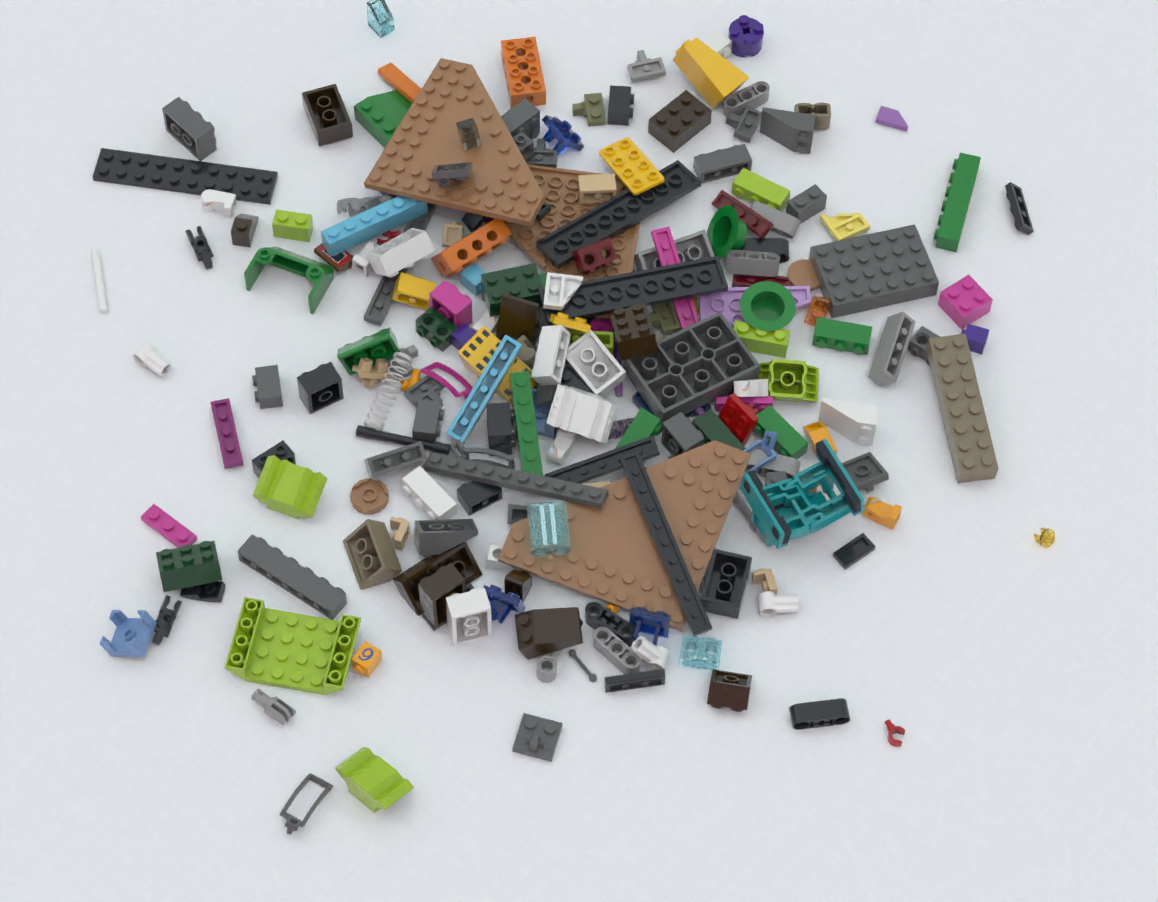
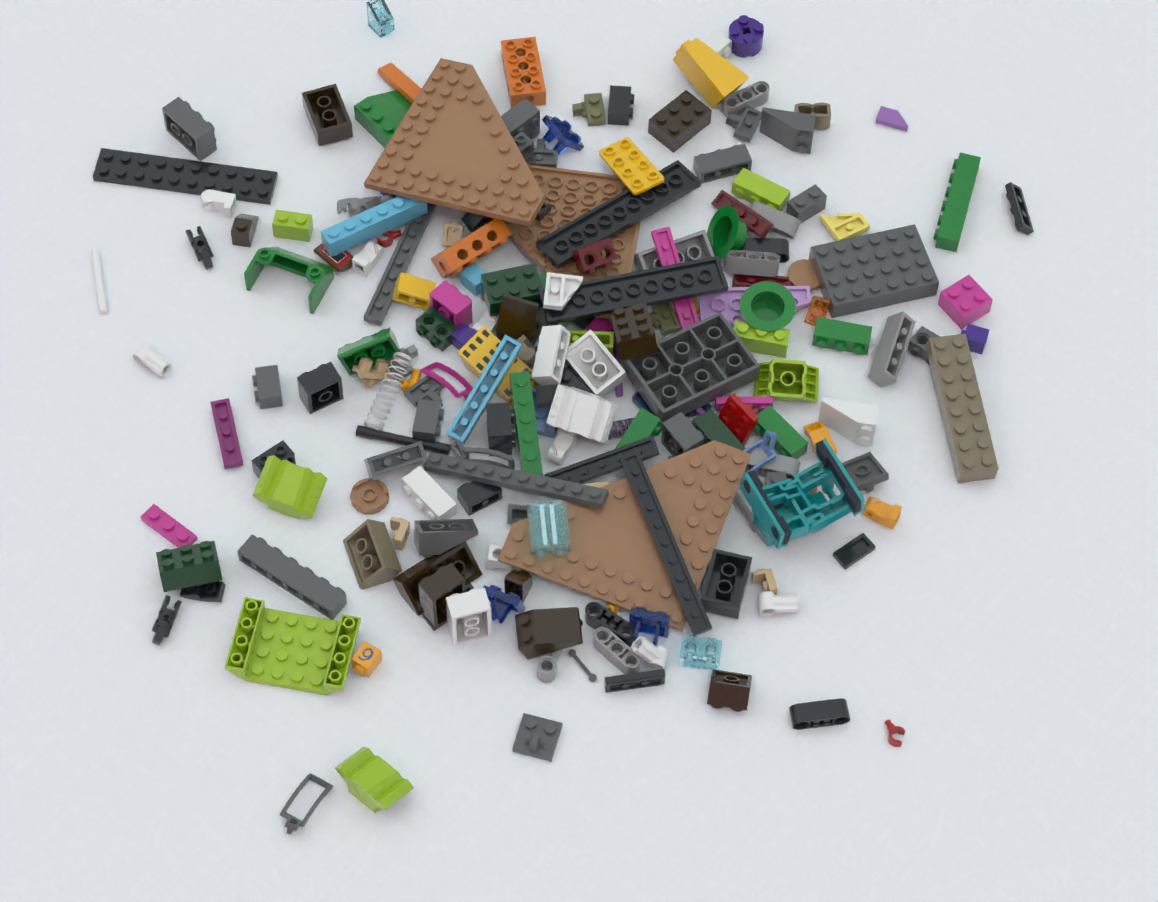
(131, 634): medium blue panel -> none
(274, 707): light grey arm -> none
(400, 252): white brick -> none
(445, 172): dark grey hinge -> none
(468, 133): clear smoke brick -> none
(577, 324): yellow plate -> none
(596, 188): tan brick -> none
(645, 68): light grey hinge -> none
(751, 387): white leg -> none
(1046, 538): clear yellow plate -> none

